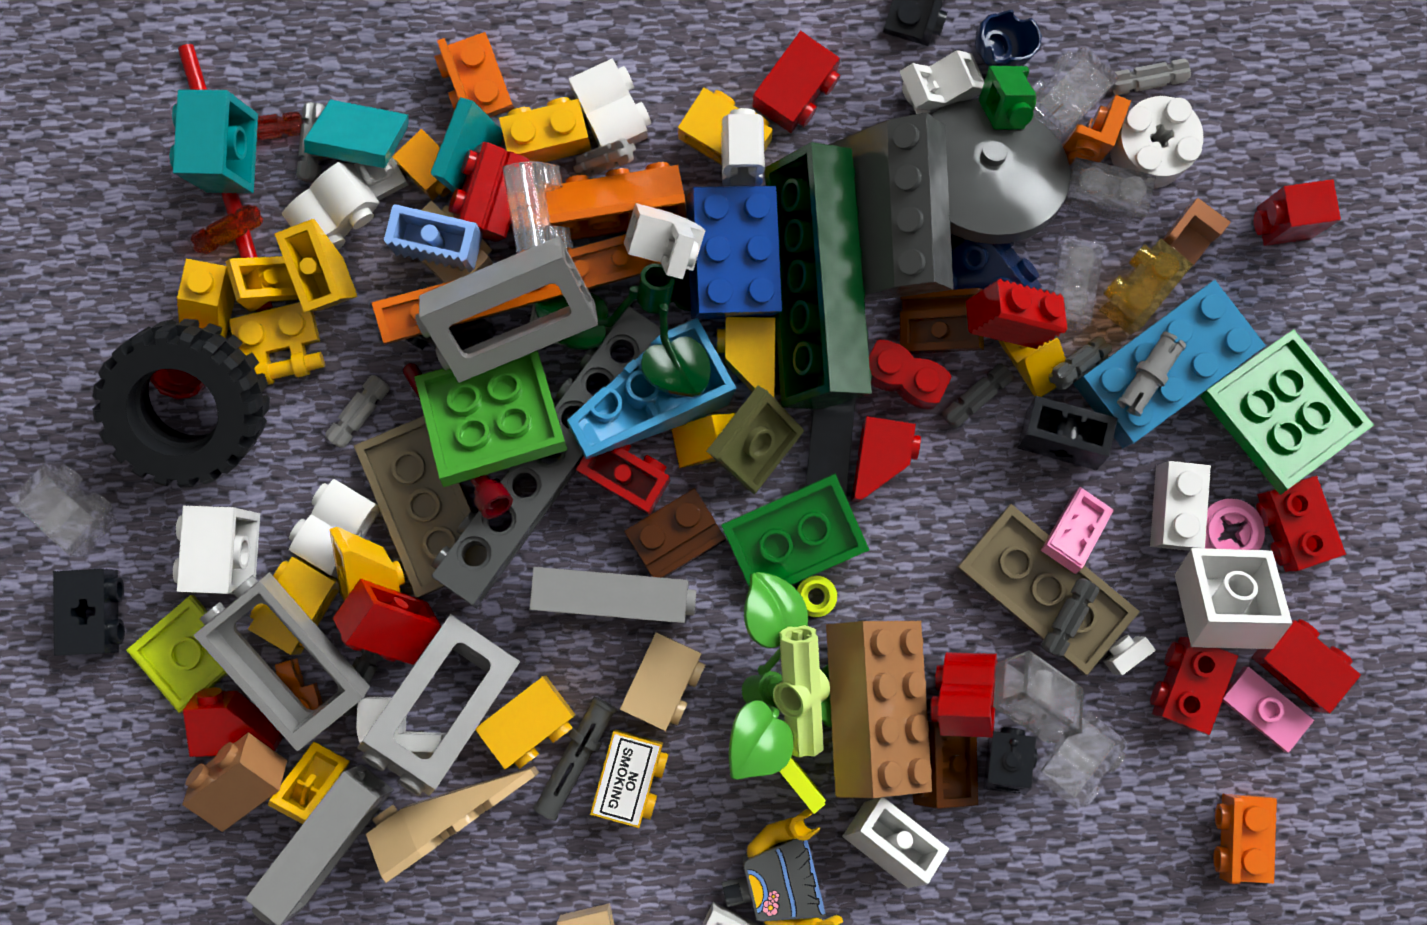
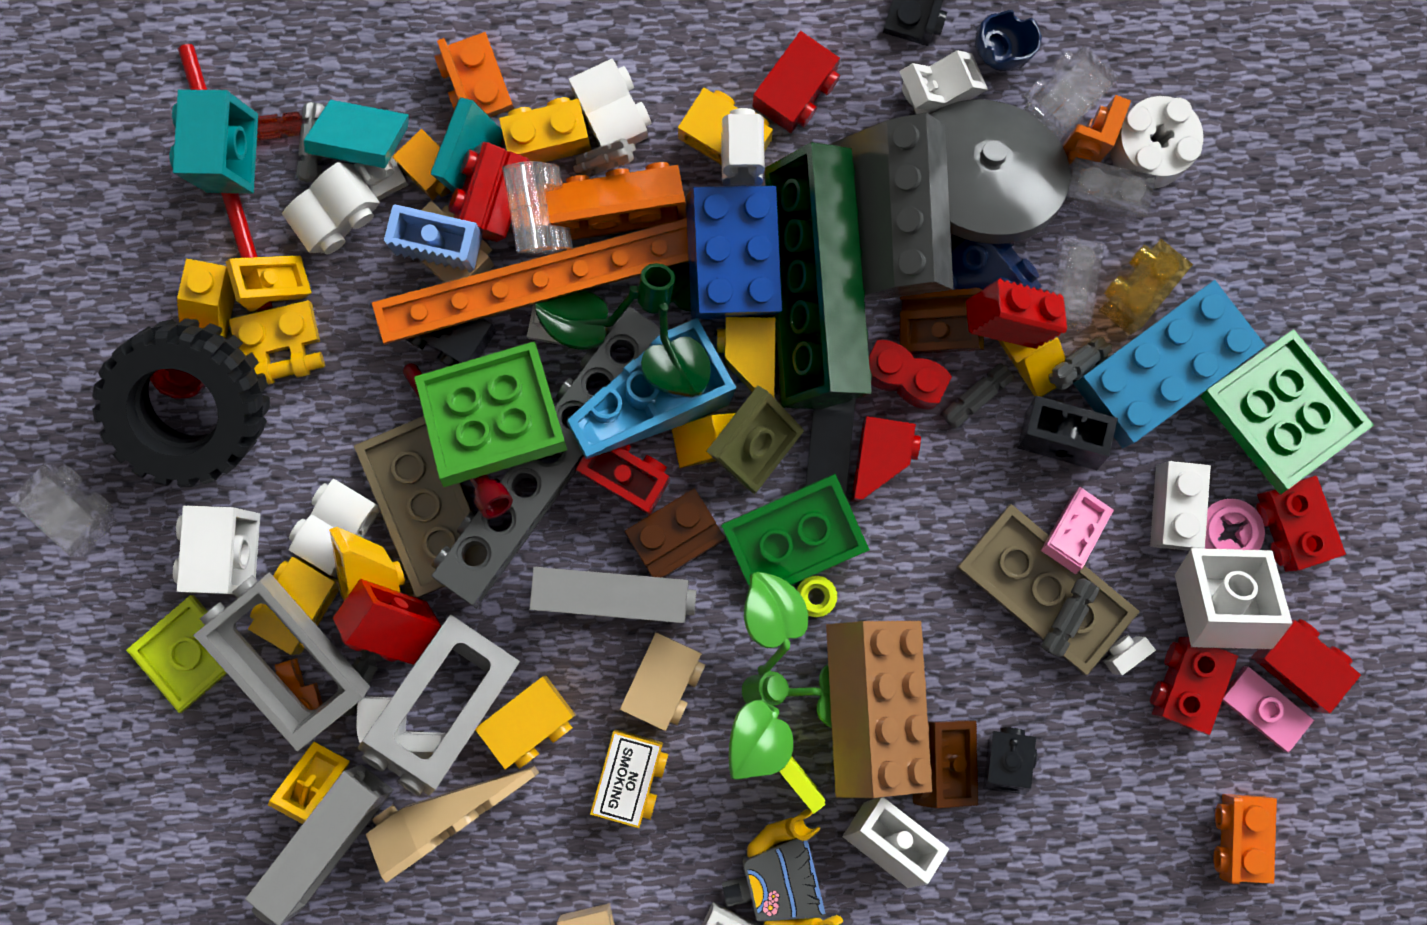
(72, 595): black brick -> none
(224, 717): red slope -> none
(227, 229): clear red axle -> none
(234, 782): medium nougat brick -> none
(315, 267): yellow slope -> none
(357, 411): light grey axle -> none
(496, 285): light grey piece -> none
(551, 802): dark grey pin -> none
(664, 239): white brick -> none
(802, 689): yellowish green piece -> none
(965, 695): red brick -> none
(1015, 97): green brick -> none
(1038, 697): clear brick -> none
(1080, 761): clear brick -> none
(1151, 373): light grey pin -> none
(1152, 76): light grey axle -> none
(1195, 230): nougat panel -> none
(1297, 212): red brick -> none

